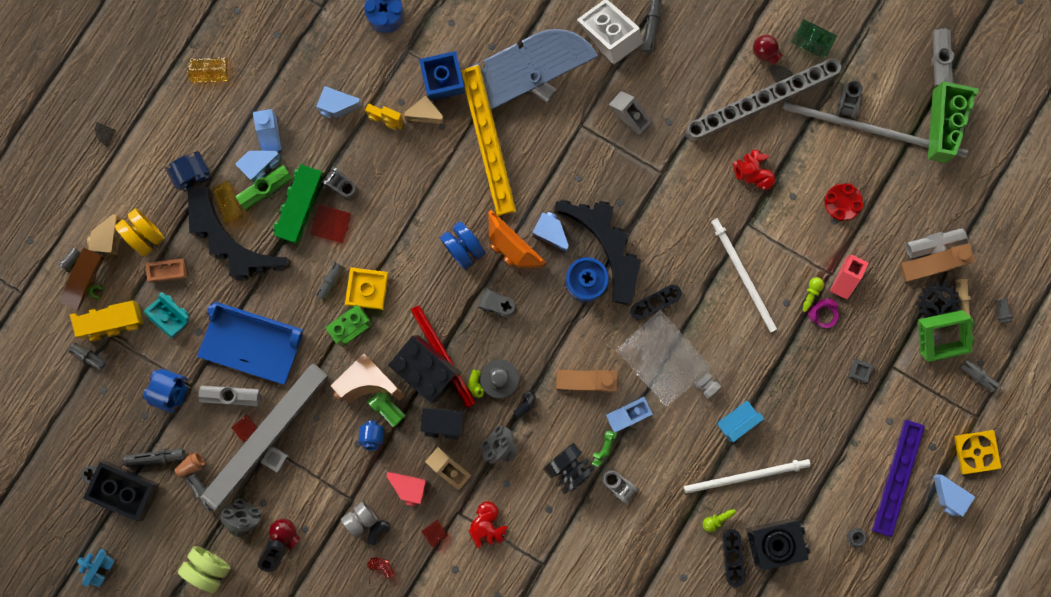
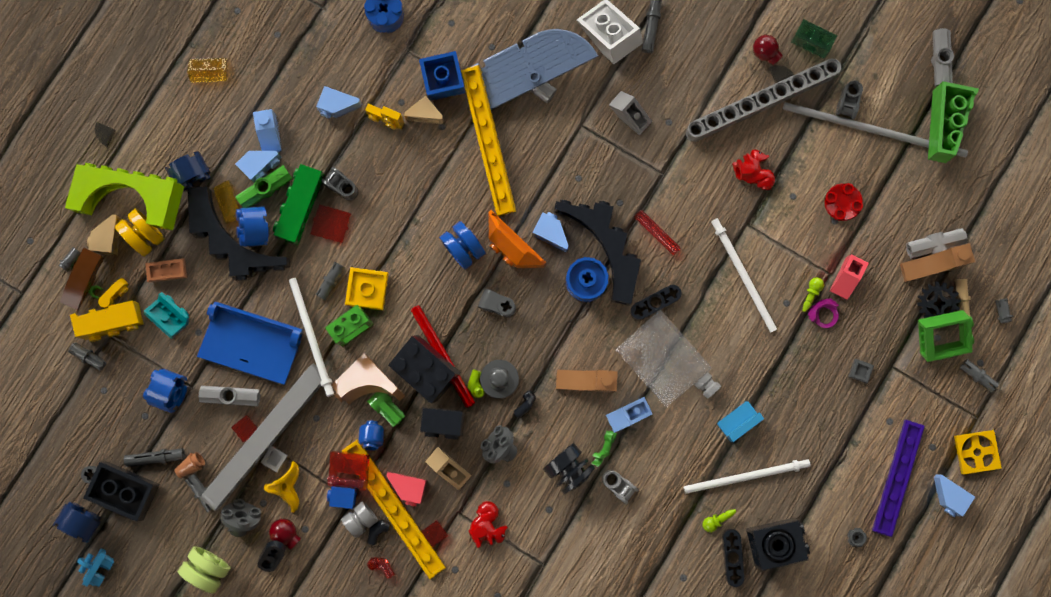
(76, 522): none -> dark blue brick
(93, 183): none -> lime arch
(119, 288): none -> yellow plate
(252, 226): none -> blue brick
(285, 487): none -> yellow piece
(326, 382): none -> white bar
(342, 497): none -> blue brick
(348, 463): none -> clear red plate
(399, 517): none -> yellow tile
(657, 232): none -> clear red axle

